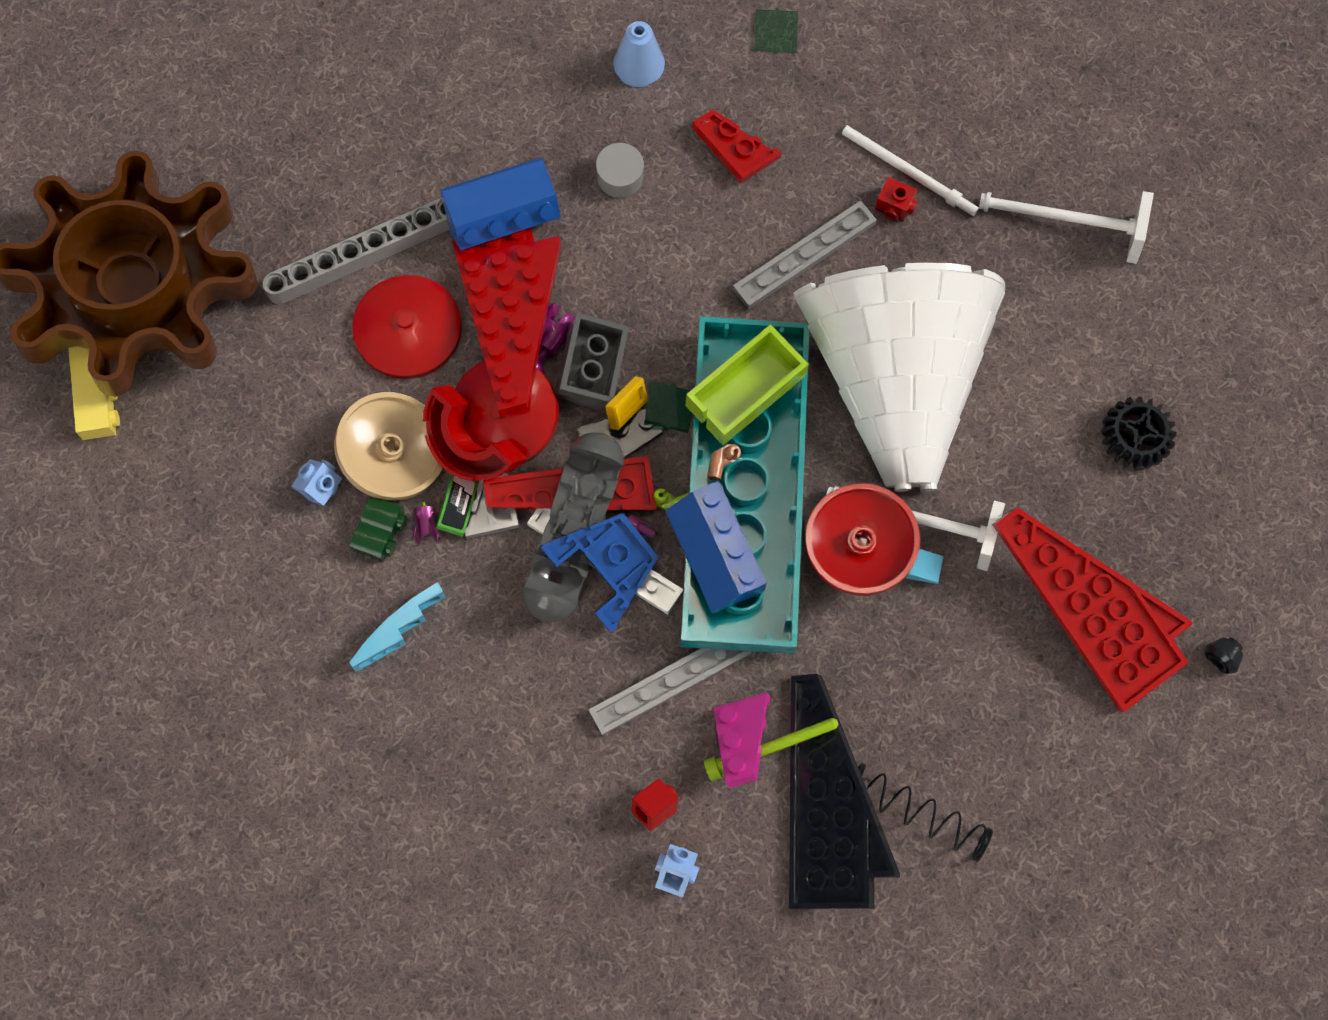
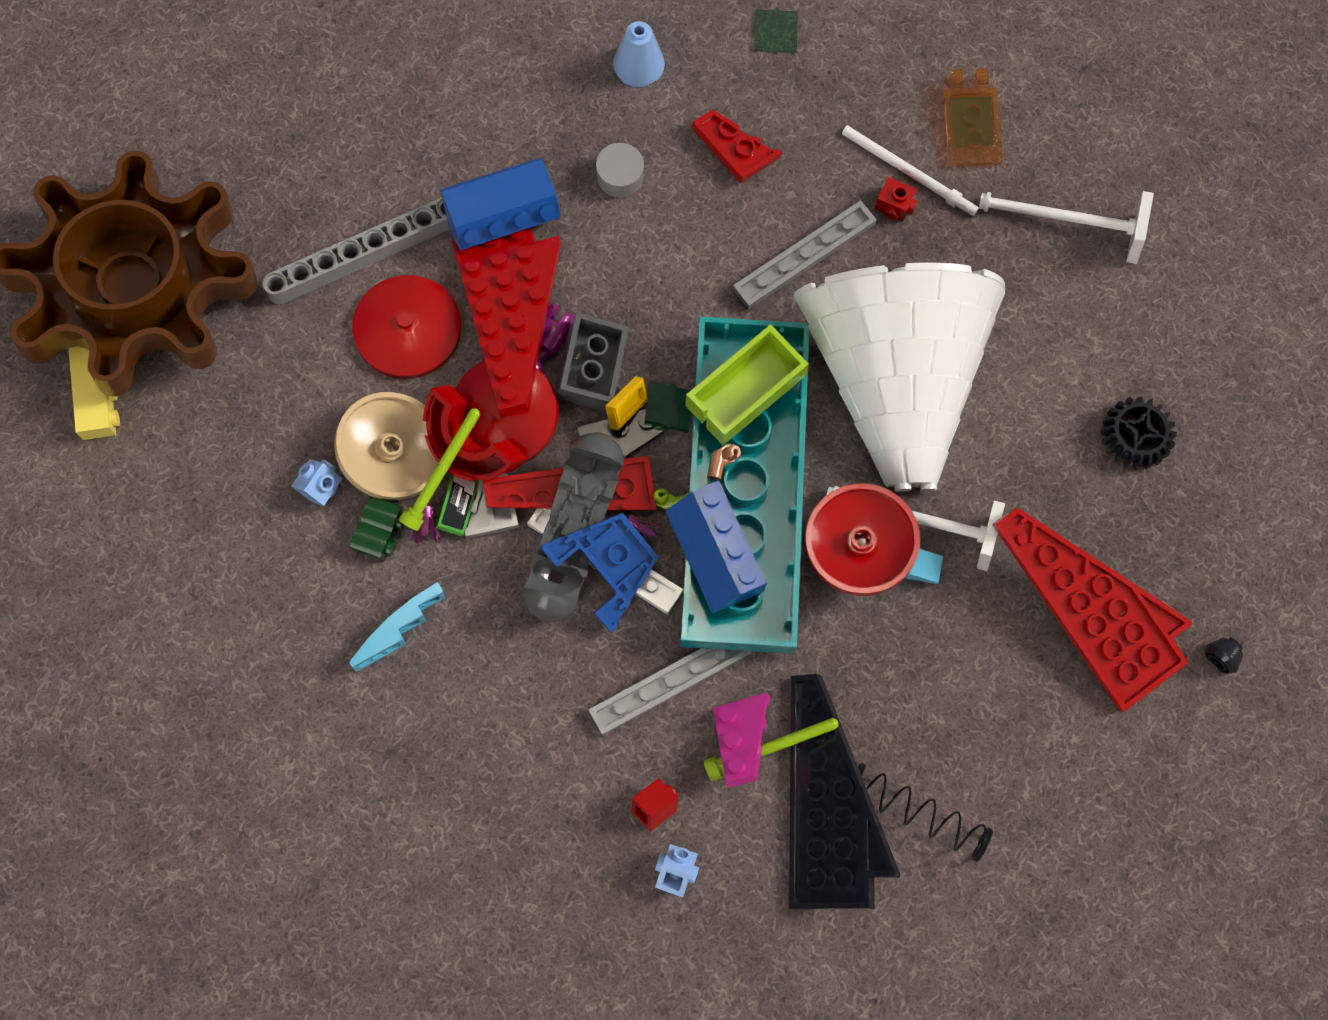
(413, 516): none -> lime piece
(972, 121): none -> clear orange tile

